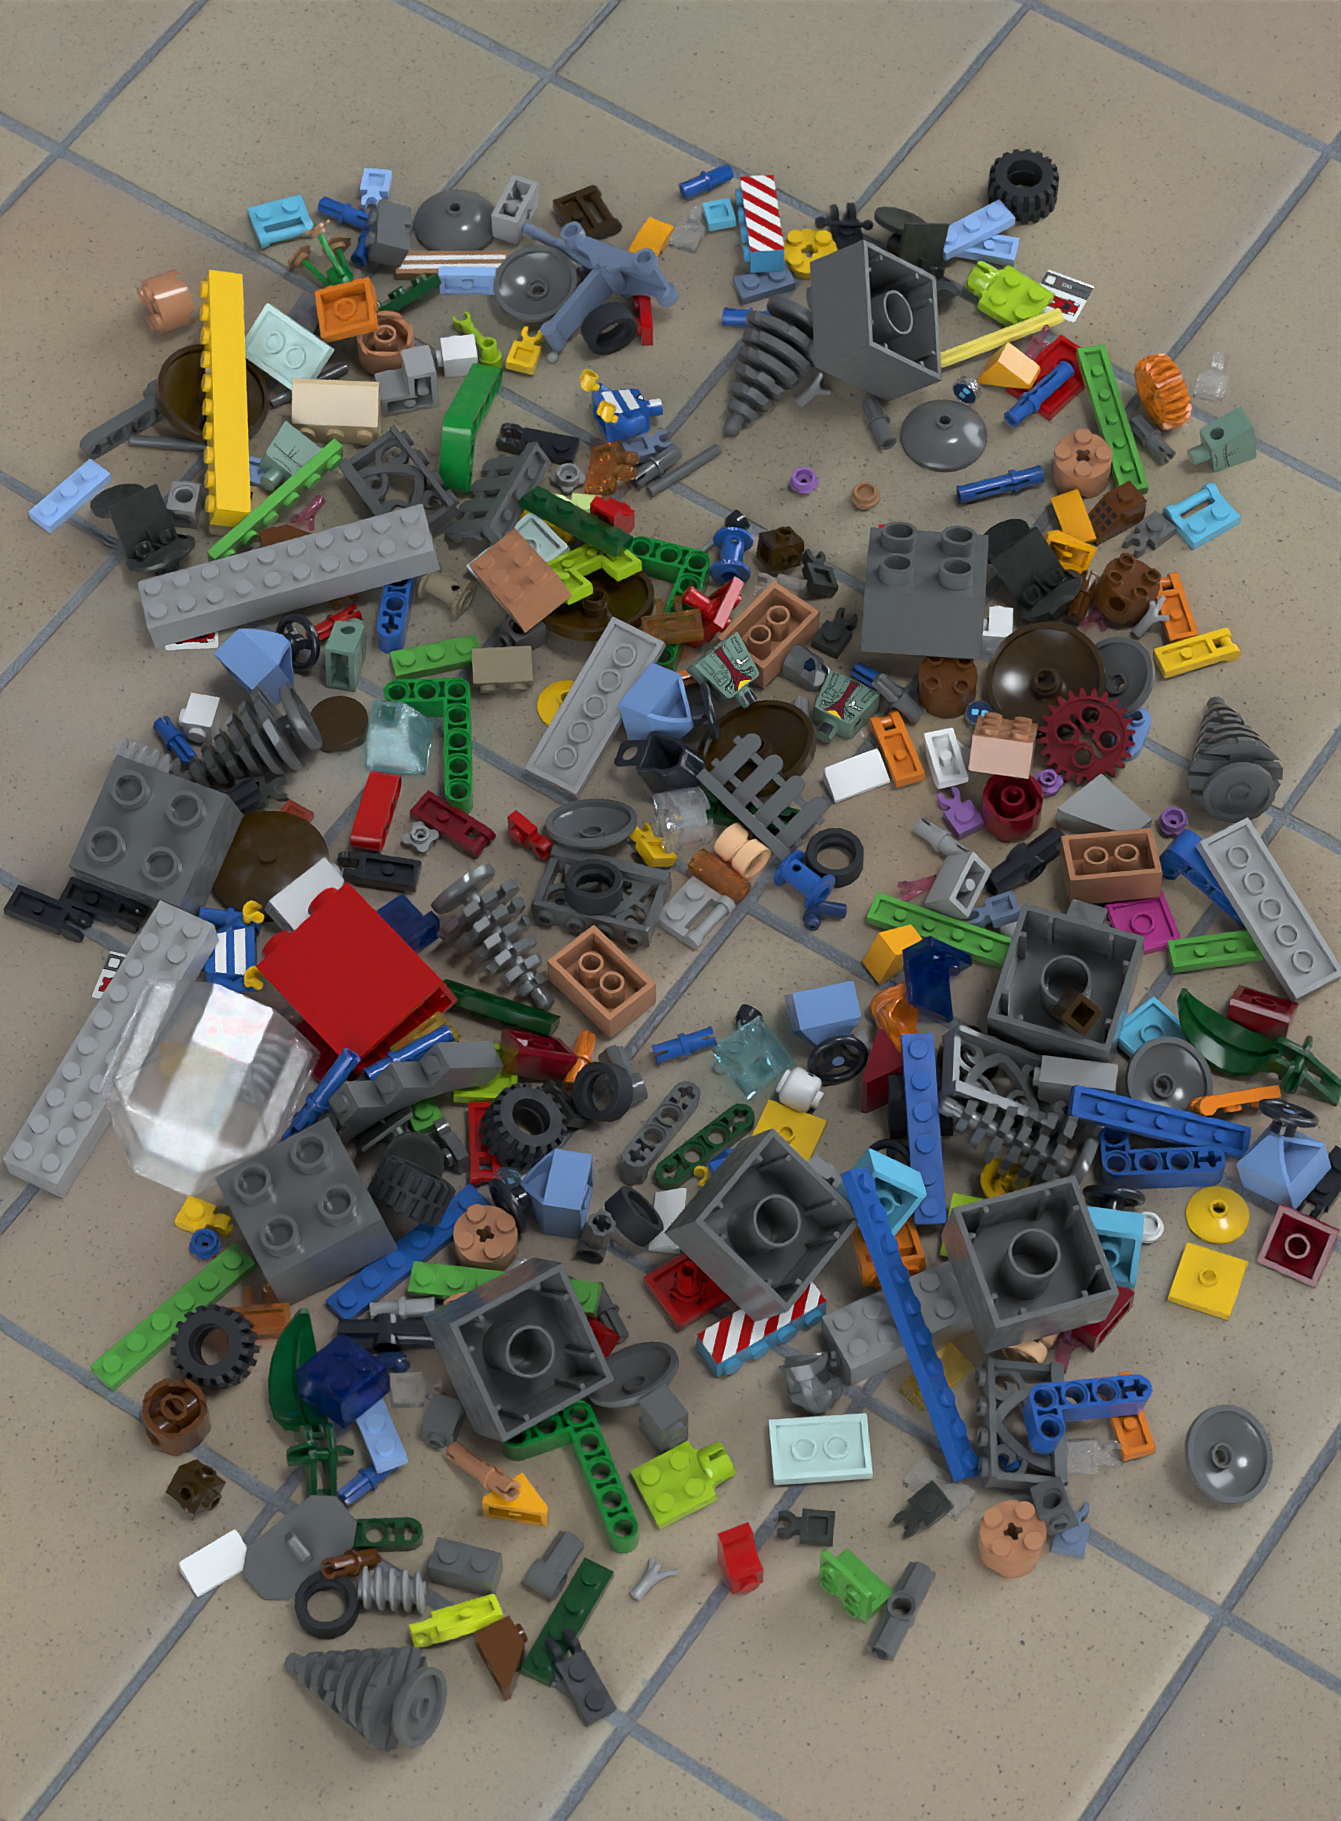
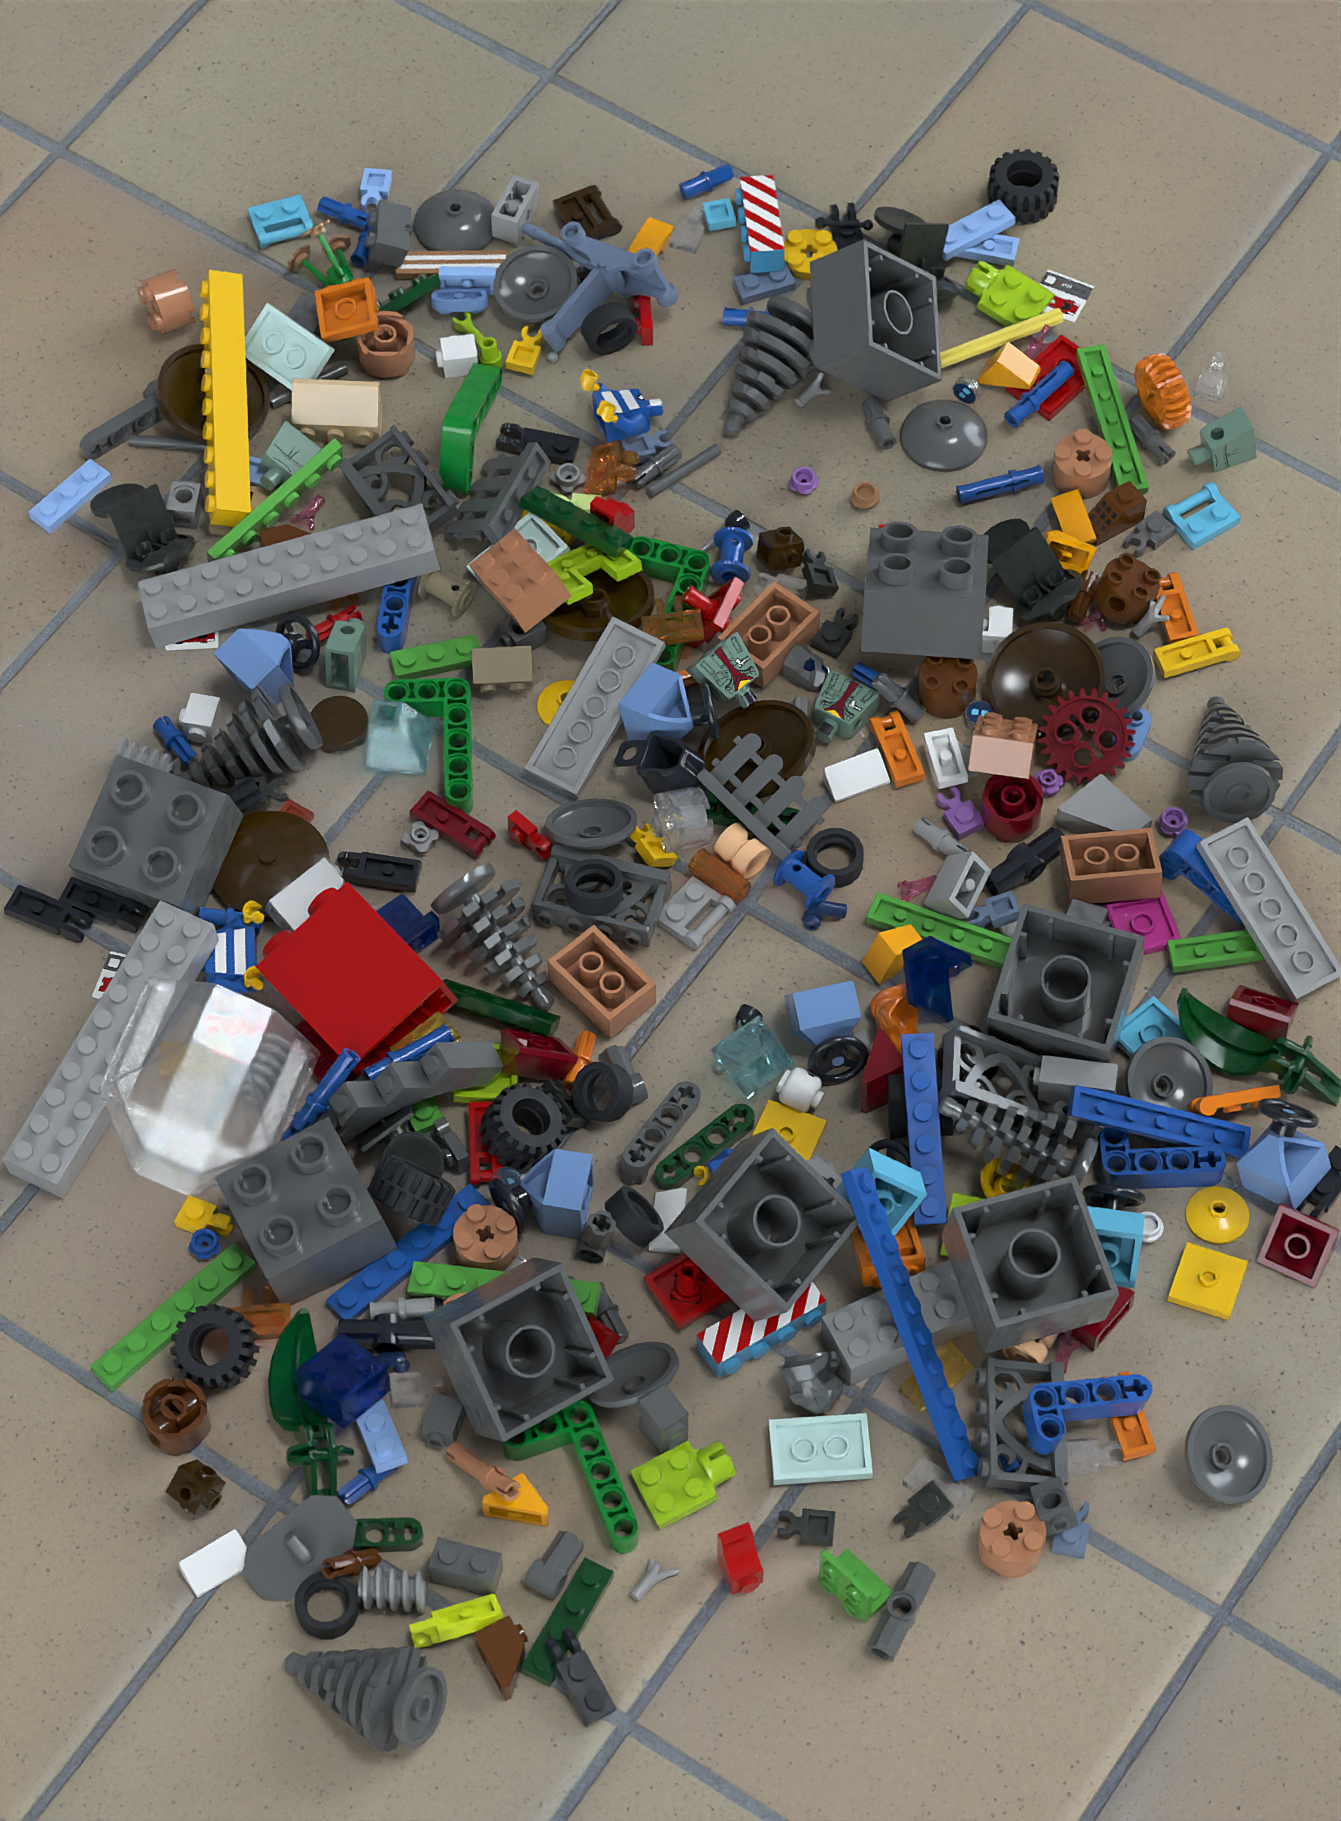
(376, 811): red beam -> none
(411, 386): light grey brick -> none
(459, 300): none -> medium blue plate
(684, 1045): blue pin -> none
(1076, 1011): dark brown brick -> none

